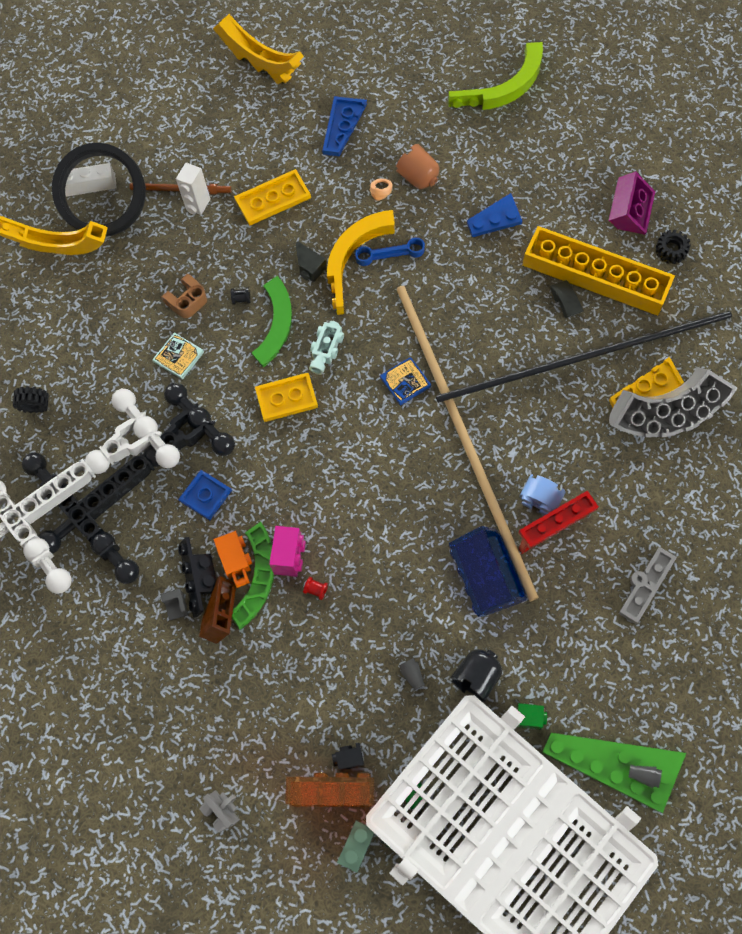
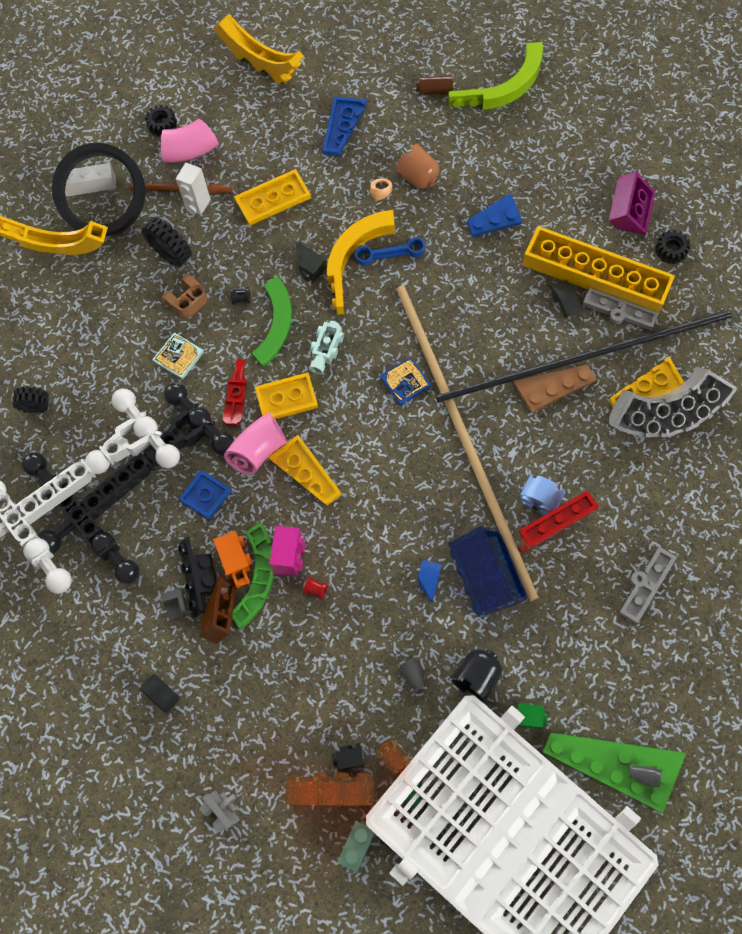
(157, 113): none -> black tyre
(160, 693): none -> black tyre
(166, 242): none -> black tyre
(187, 142): none -> bright pink brick
(235, 402): none -> red piece
(255, 445): none -> bright pink brick
(303, 467): none -> yellow wing
(393, 757): none -> clear orange brick
(428, 578): none -> blue slope
(434, 85): none -> reddish brown brick
(553, 386): none -> medium nougat wing
(619, 309): none -> light grey hinge

